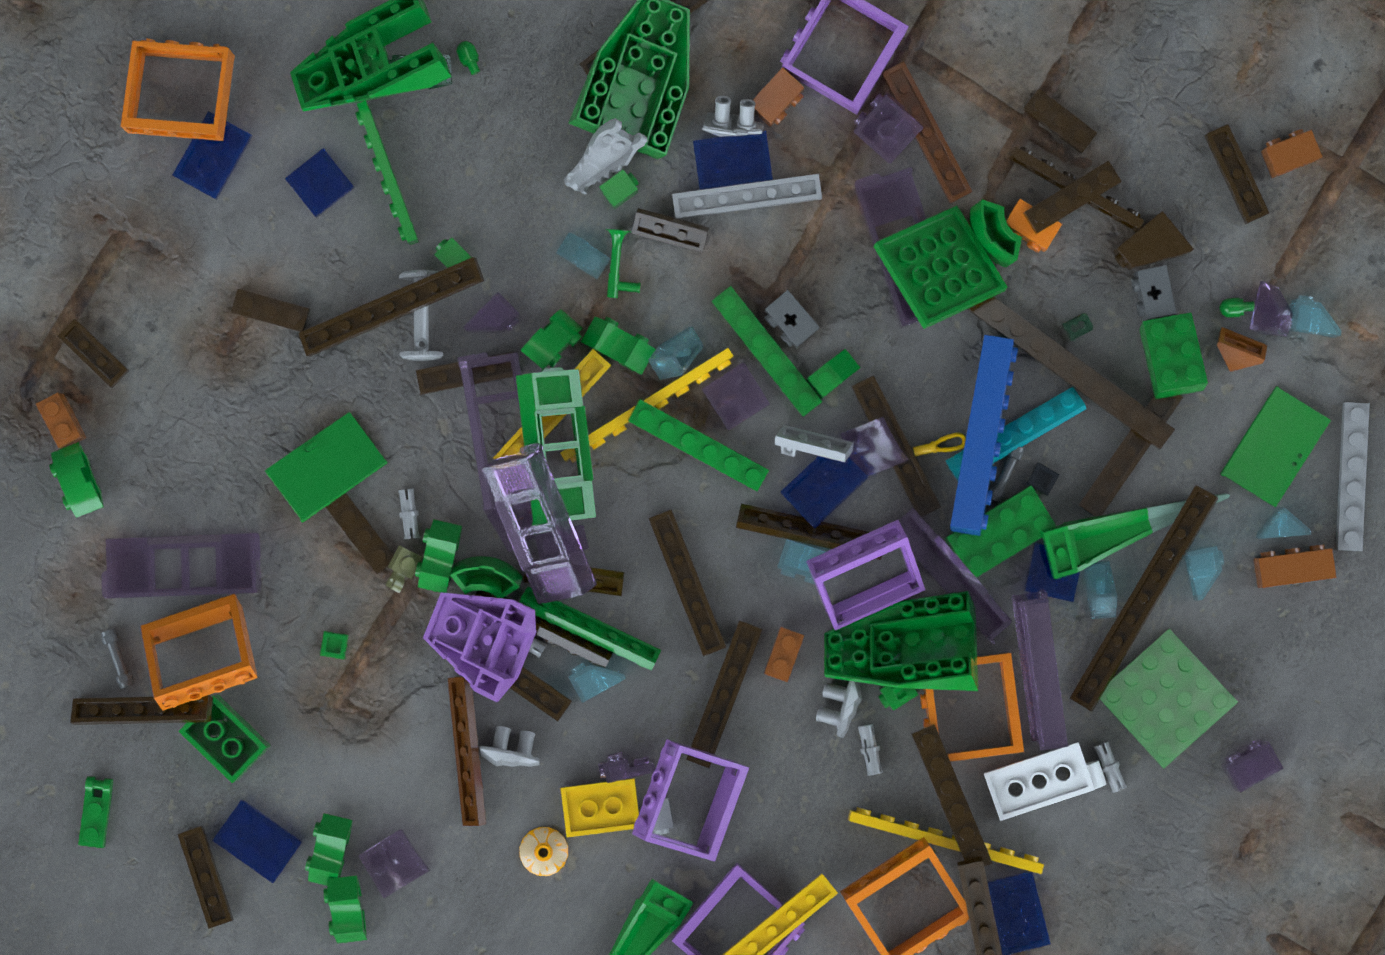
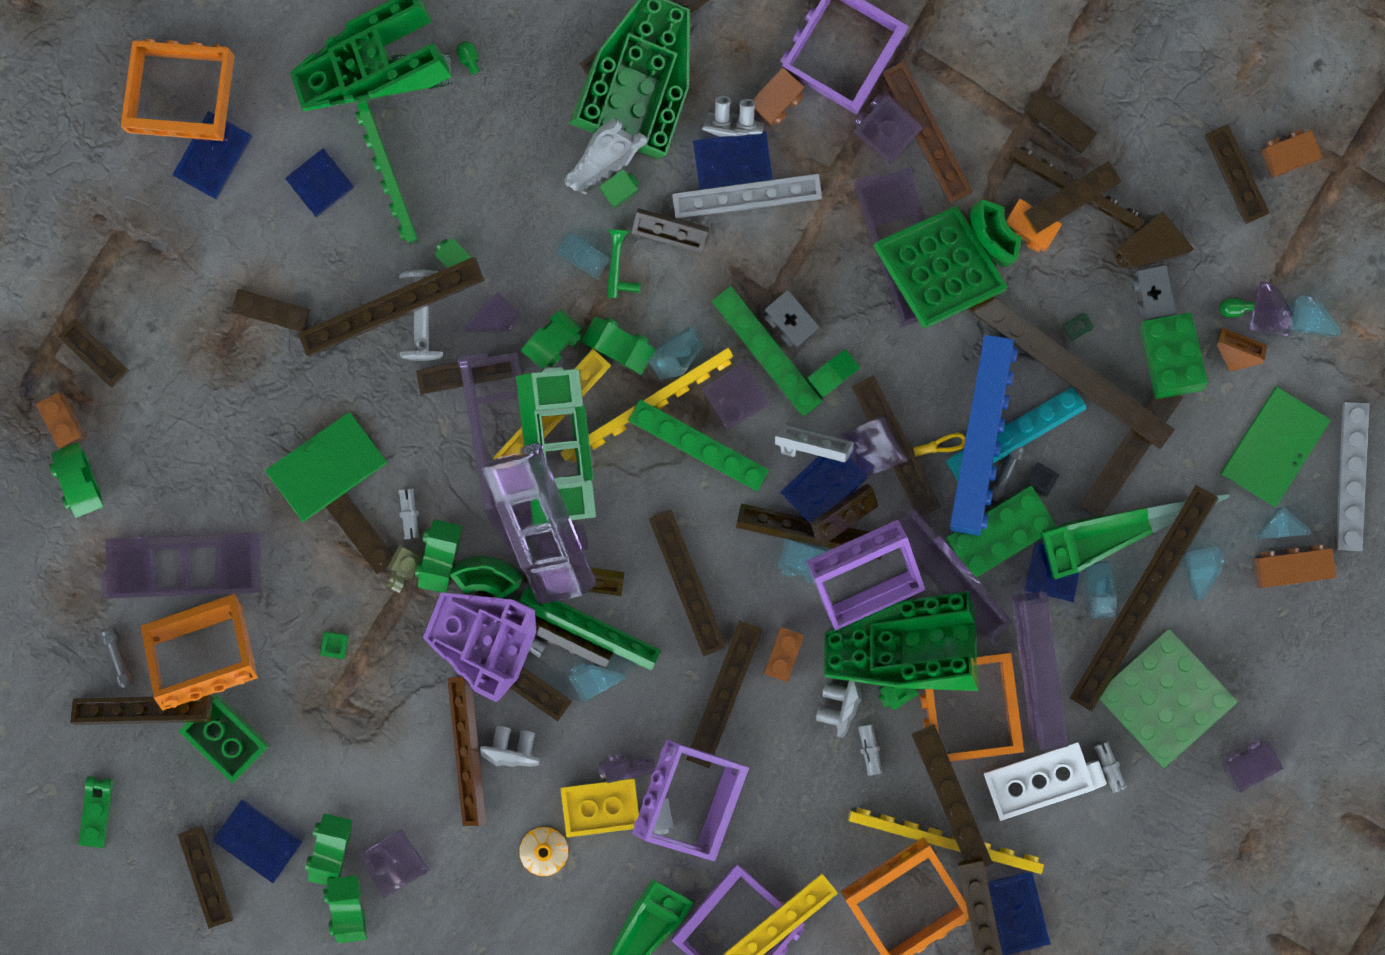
(844, 514): none -> dark brown plate

